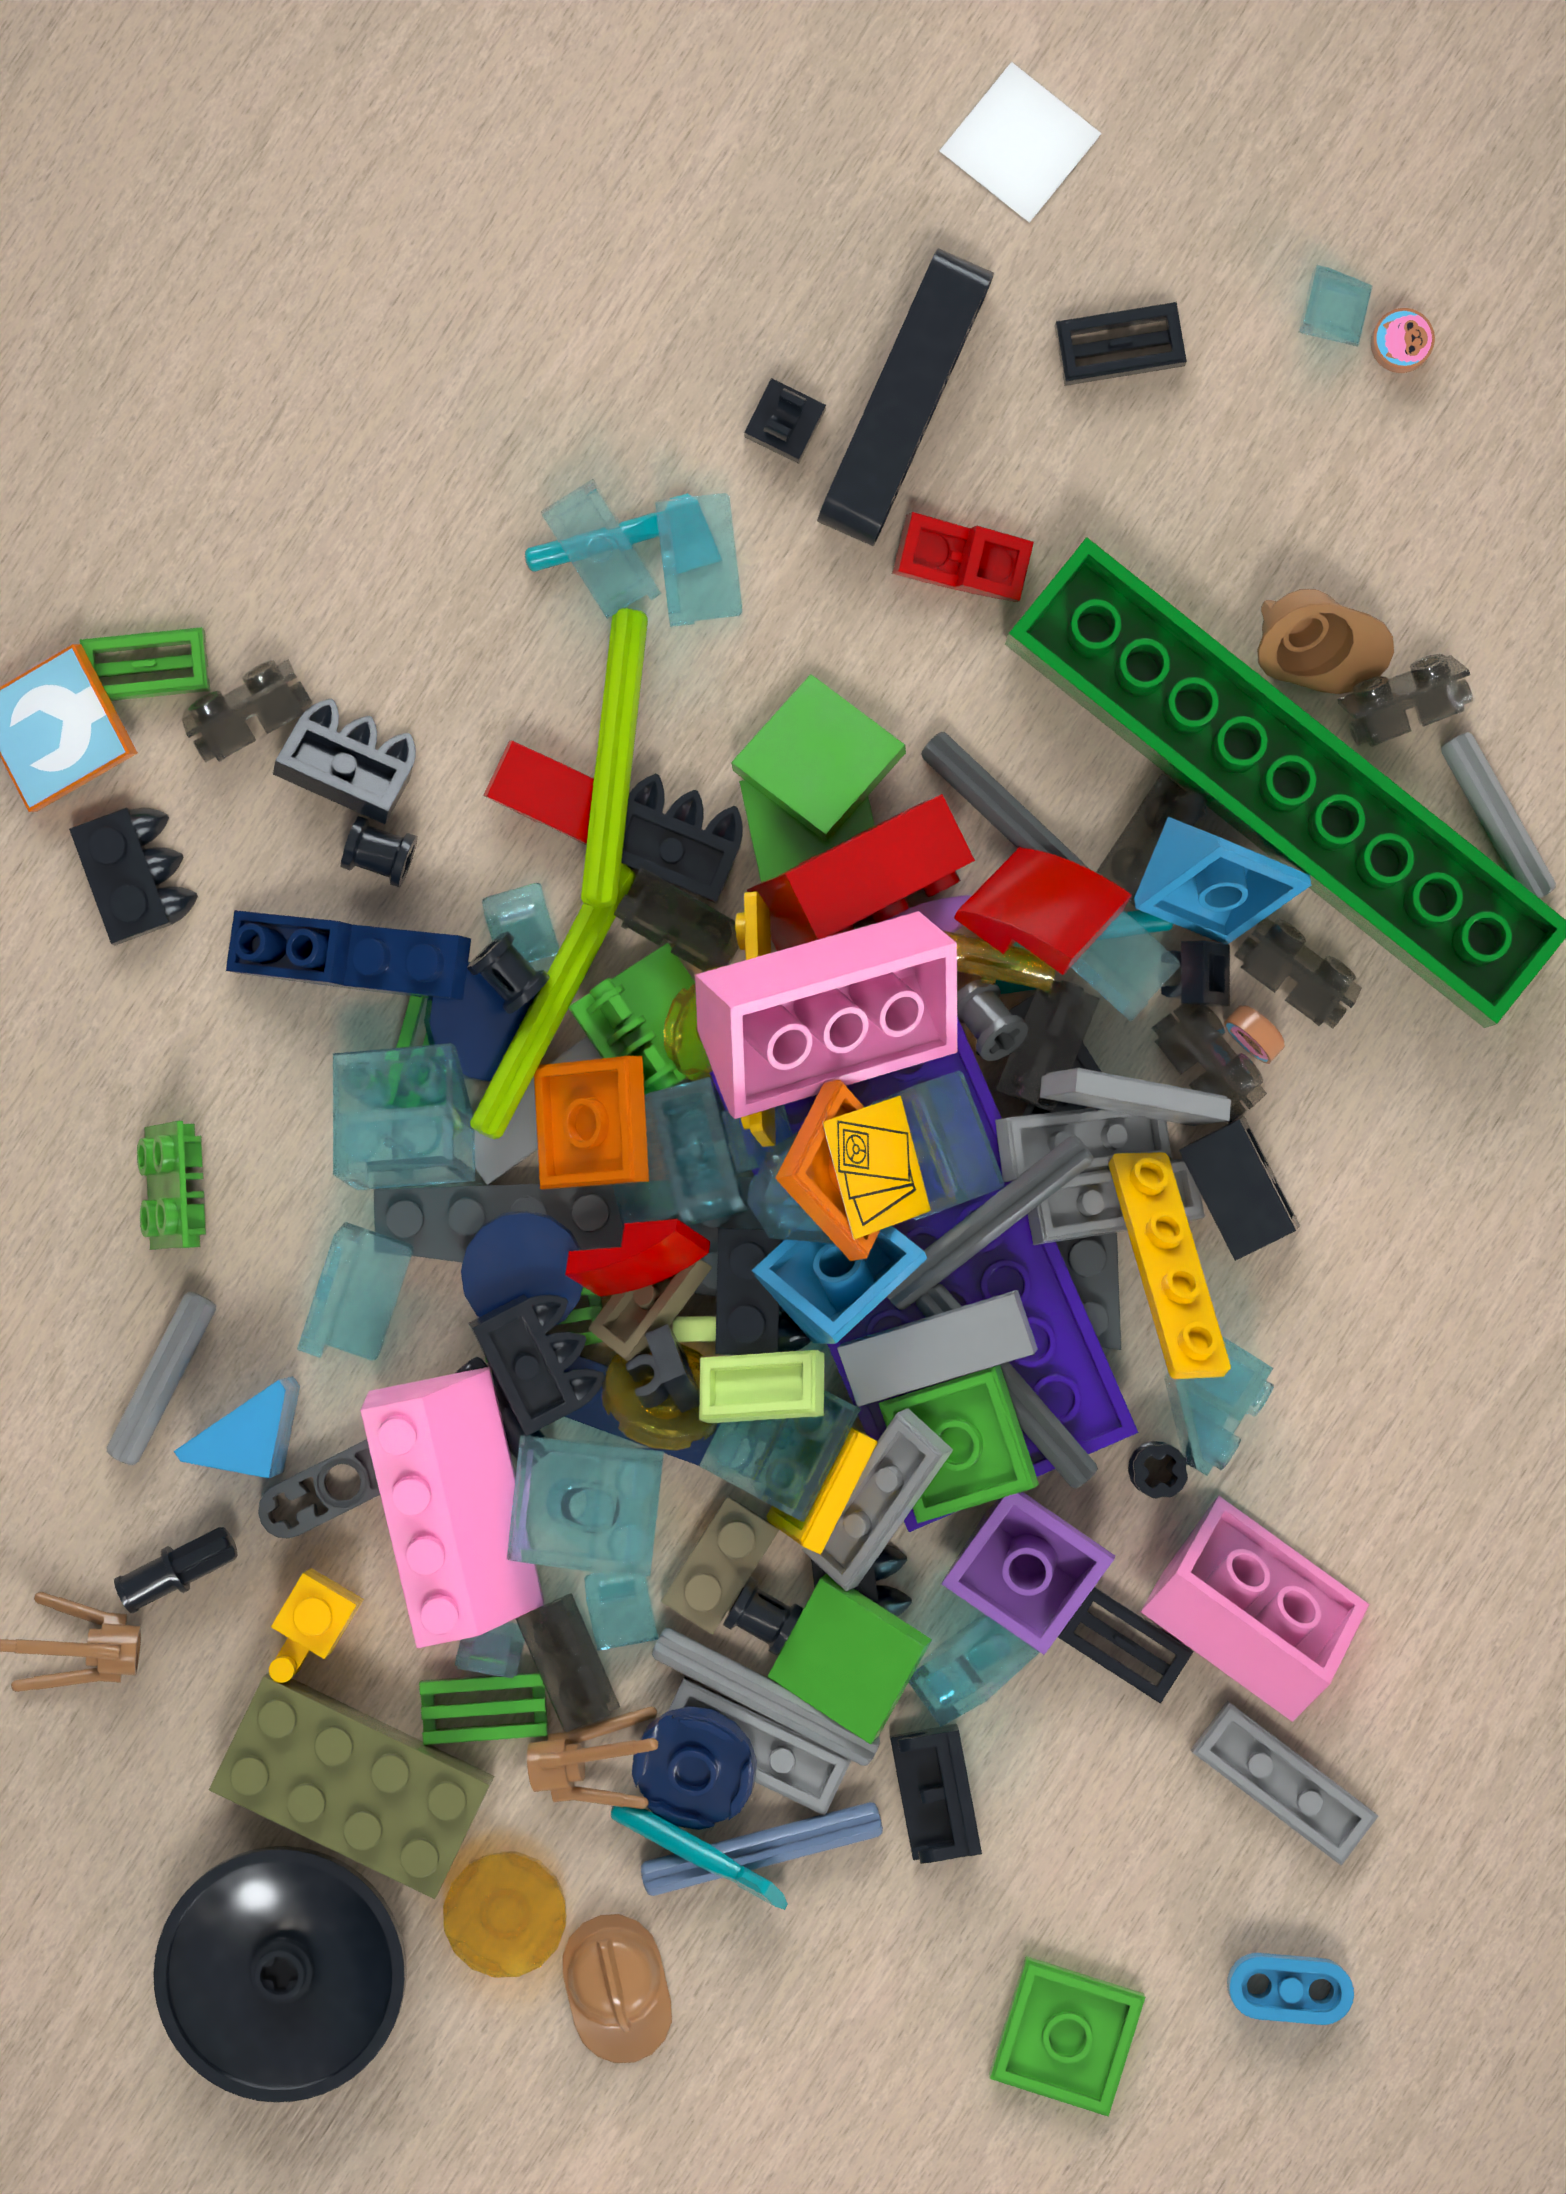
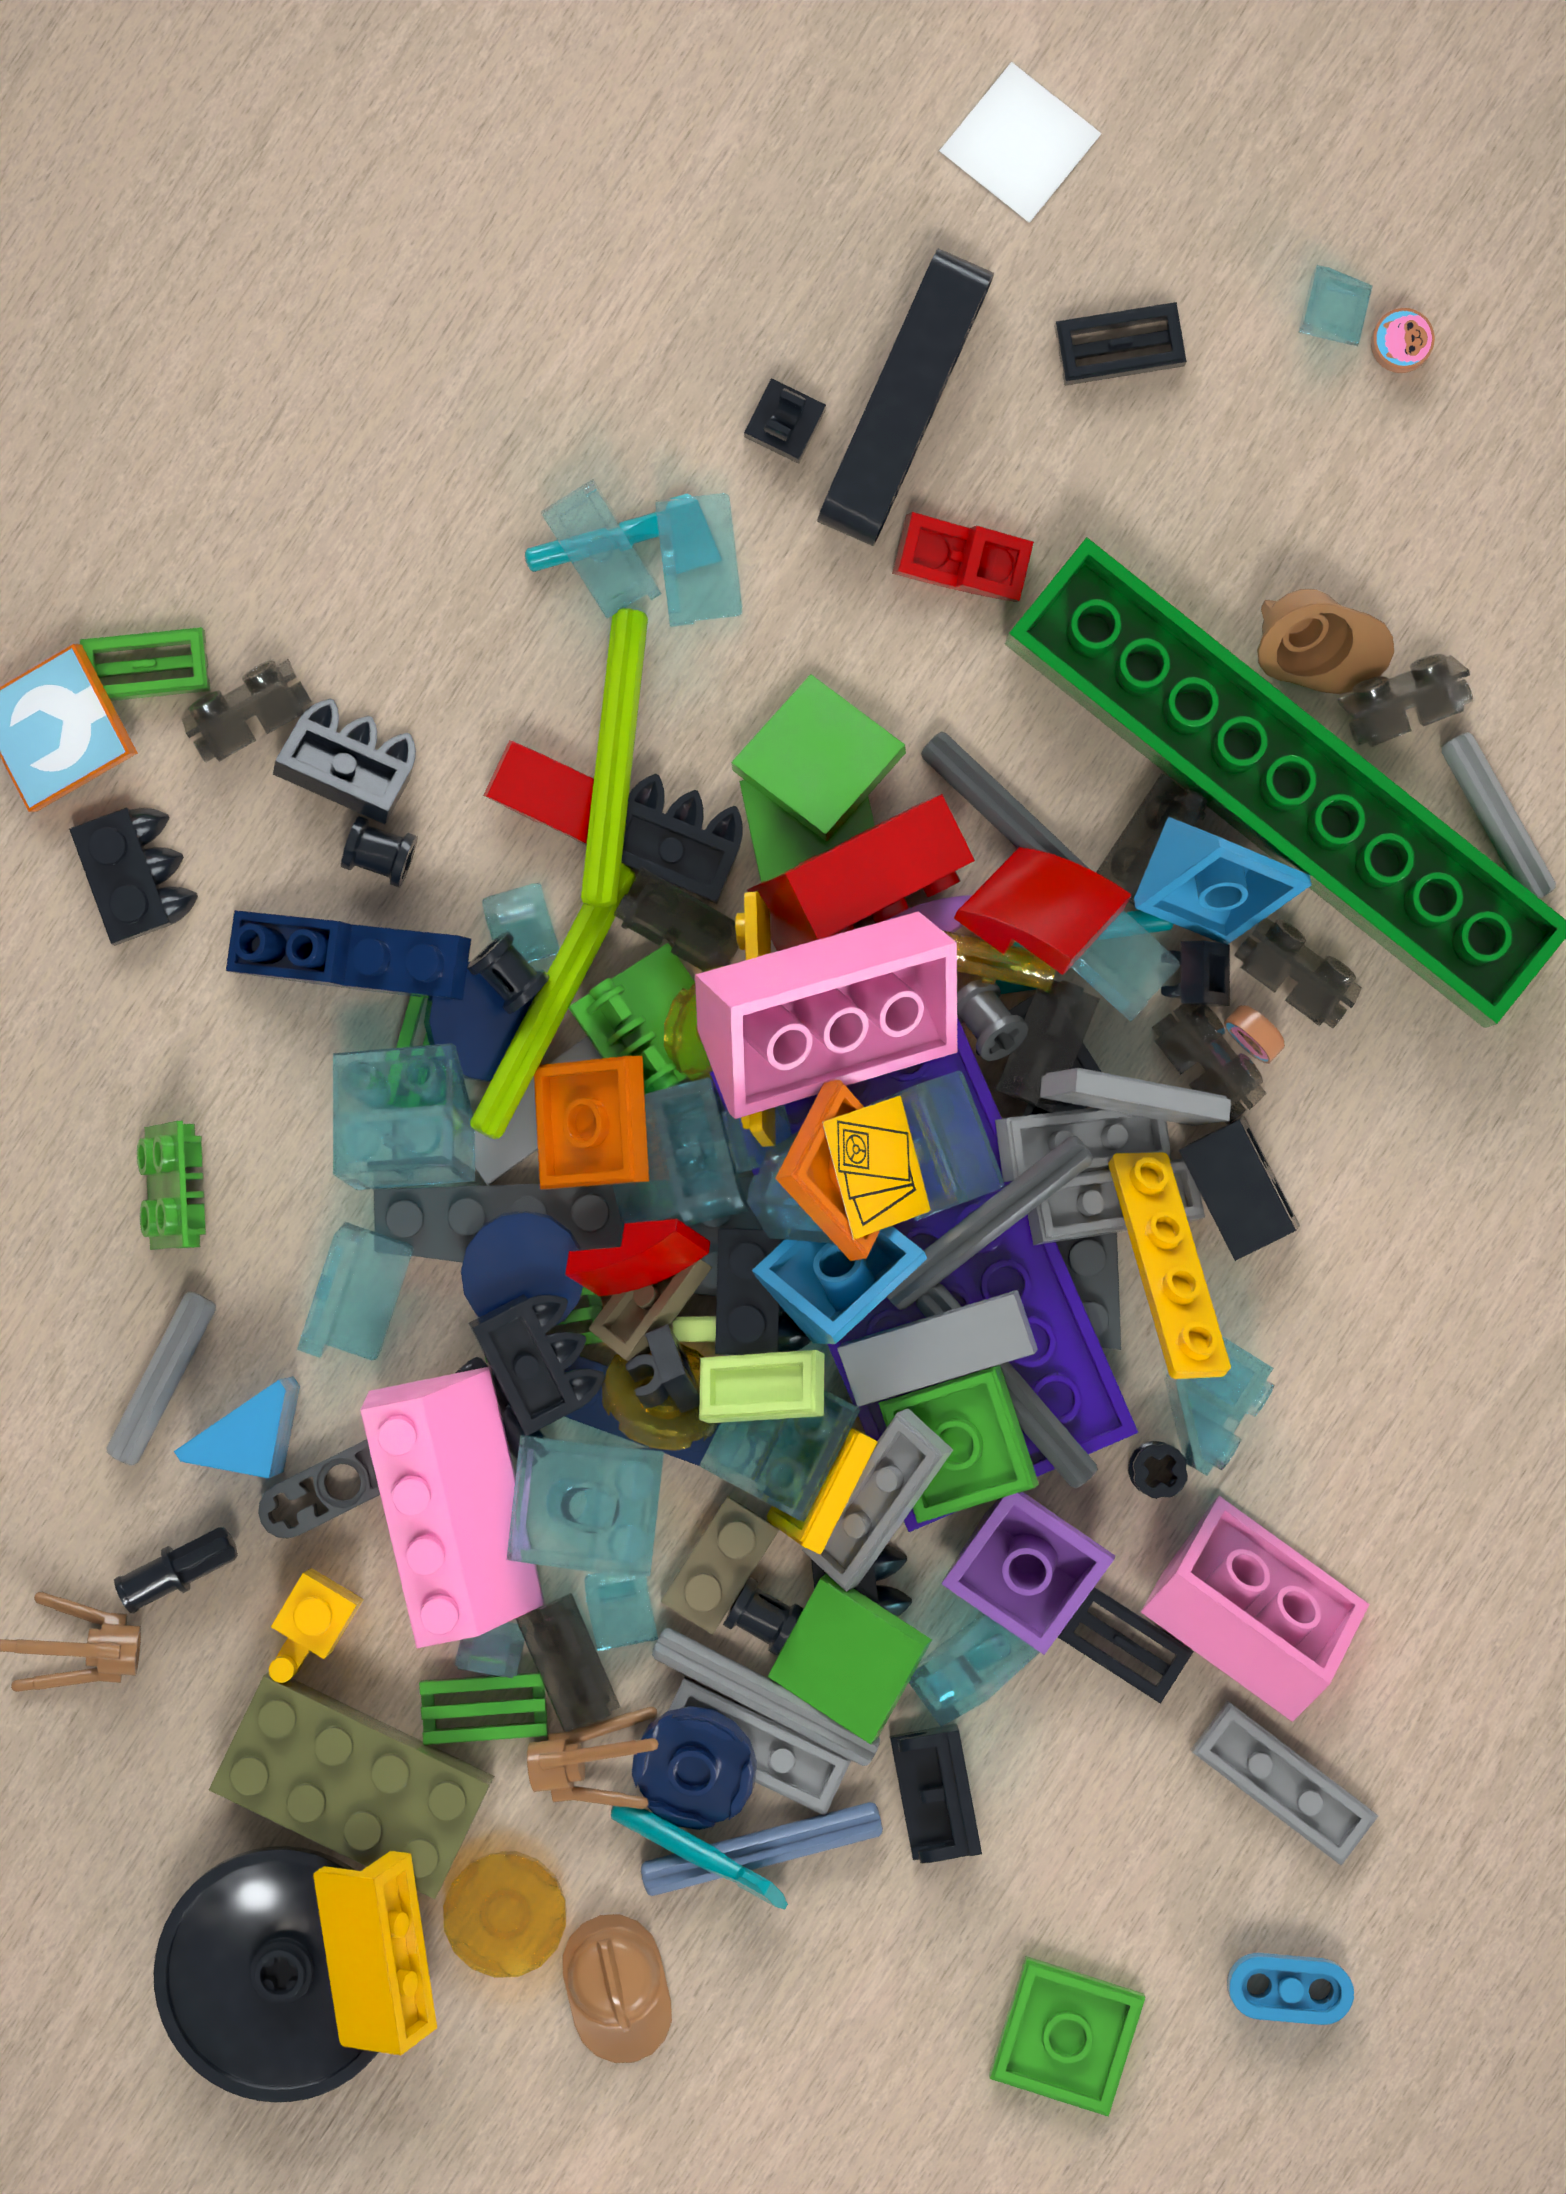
(376, 1954): none -> yellow panel

